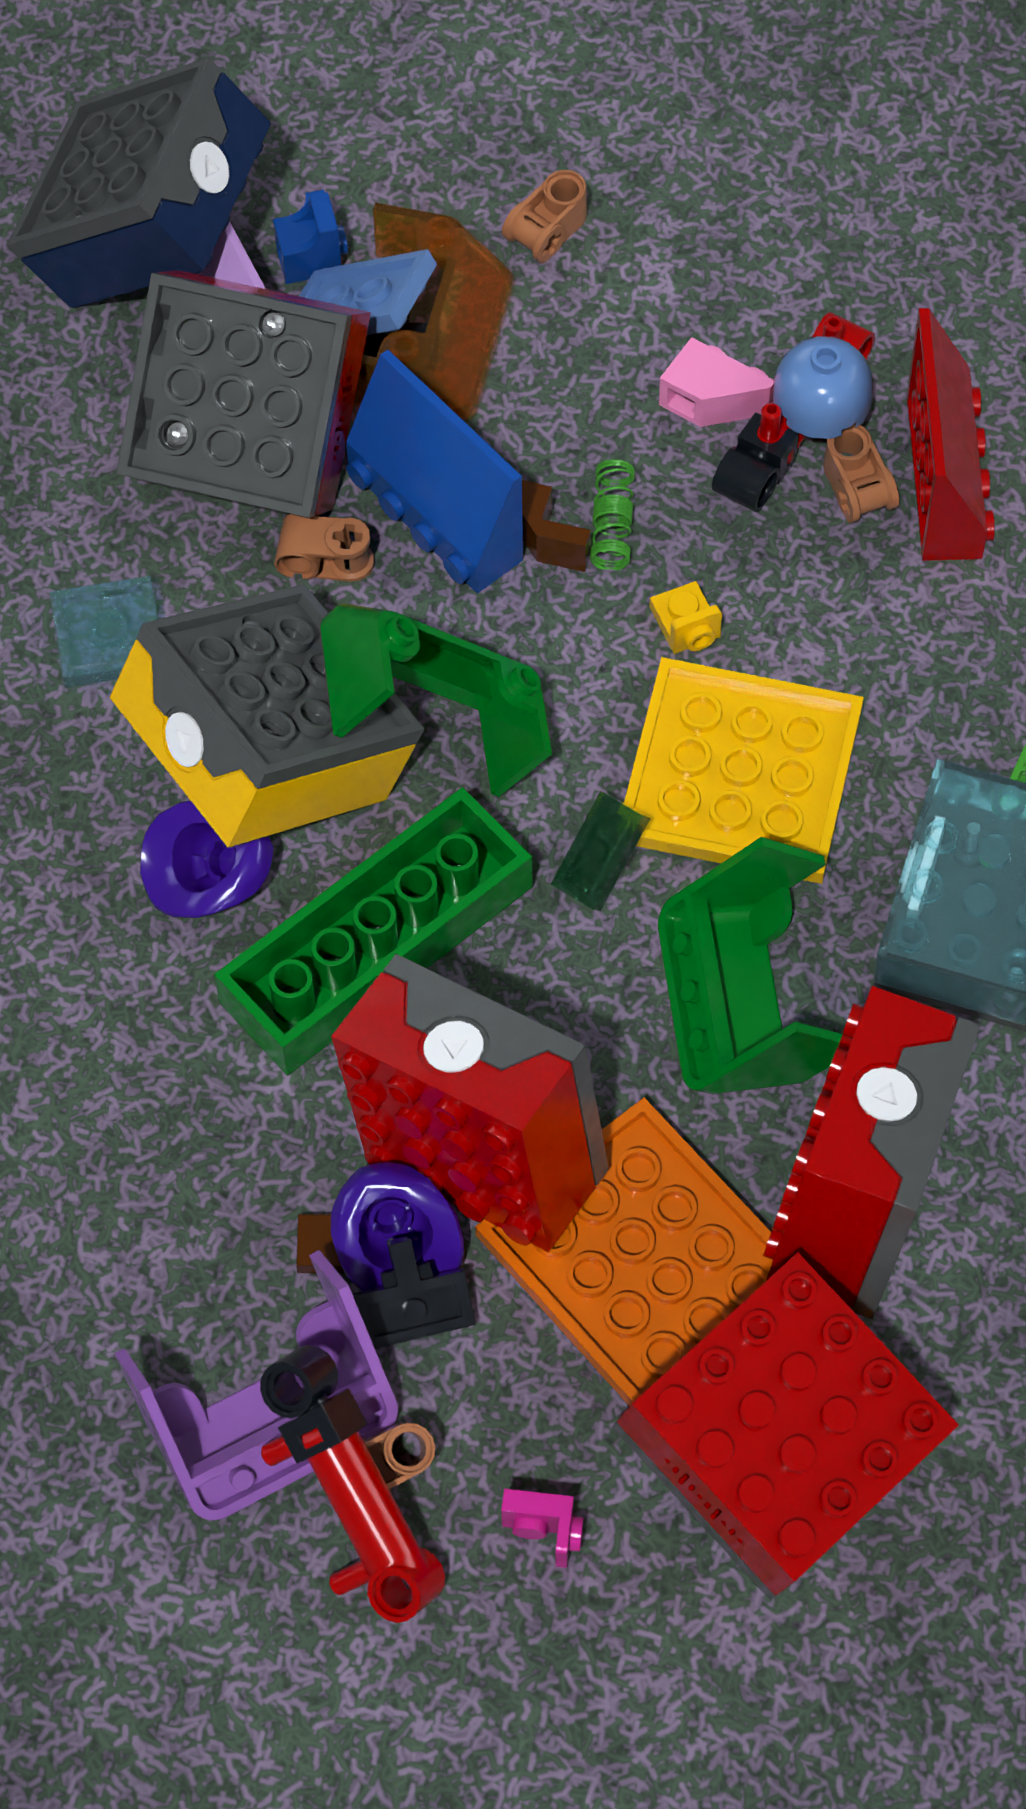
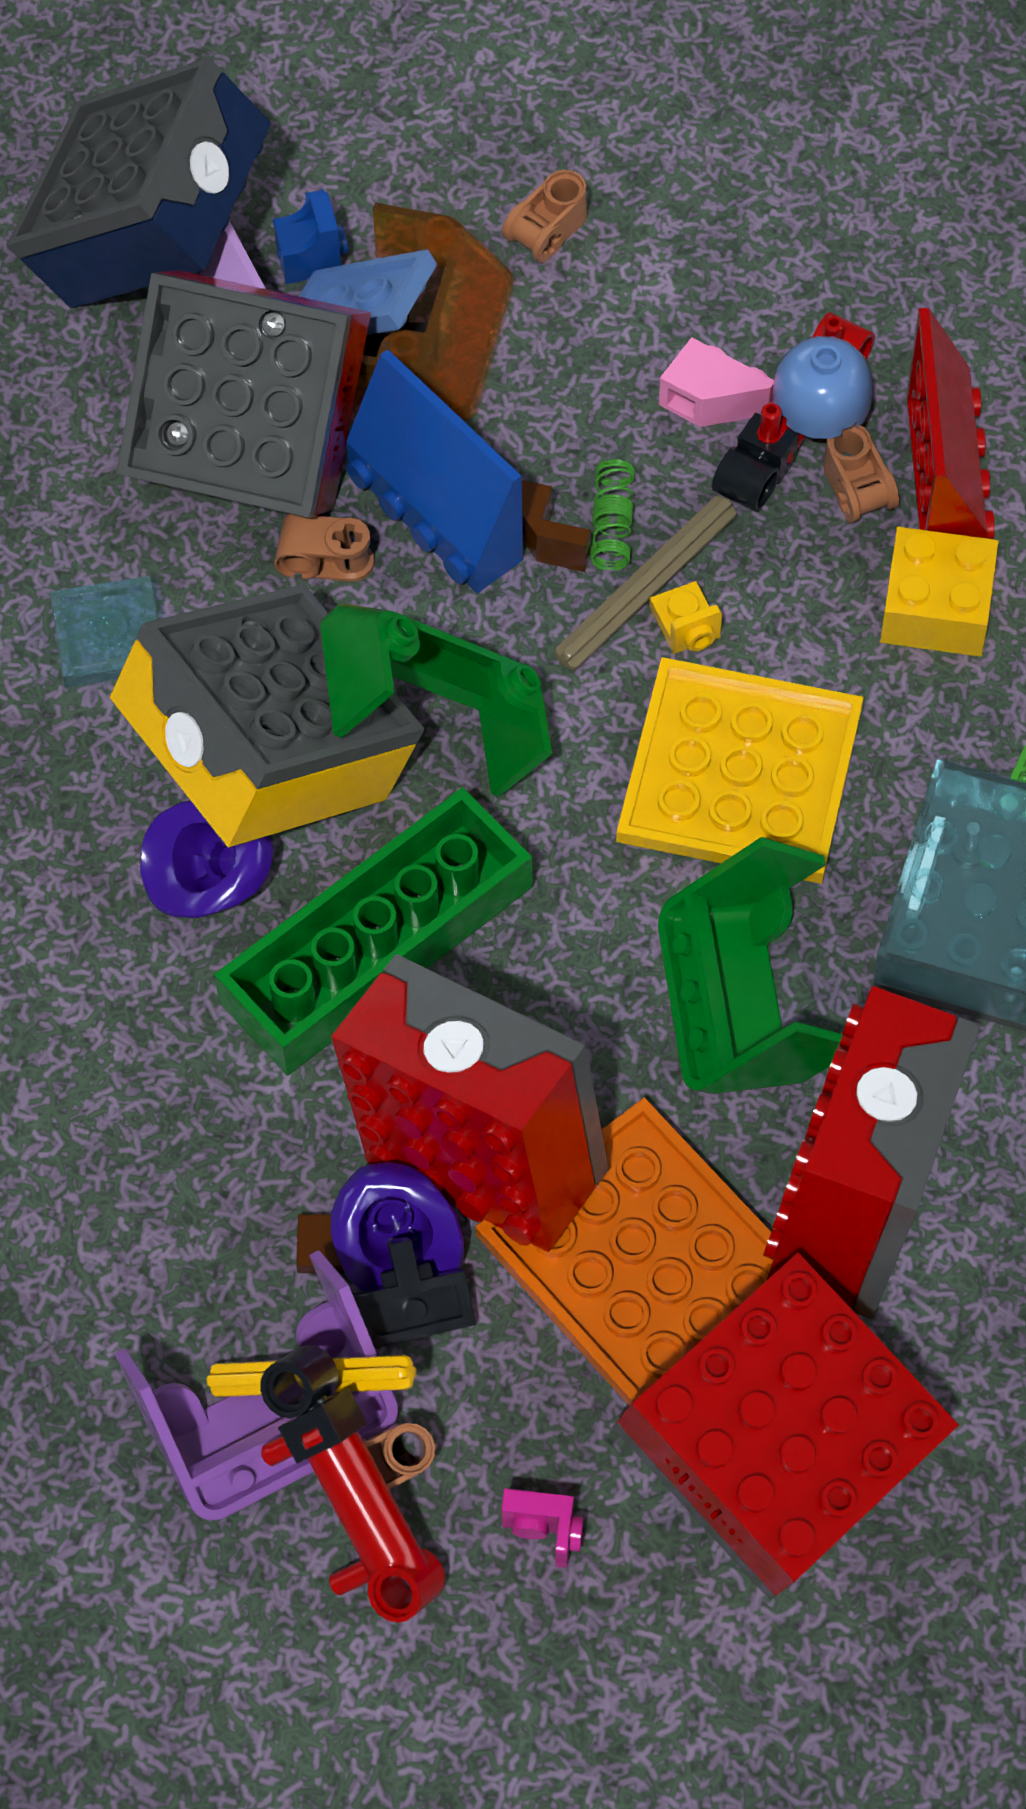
(355, 1373): none -> yellow axle
(600, 851): clear green plate -> none
(645, 583): none -> dark tan axle
(939, 591): none -> yellow brick

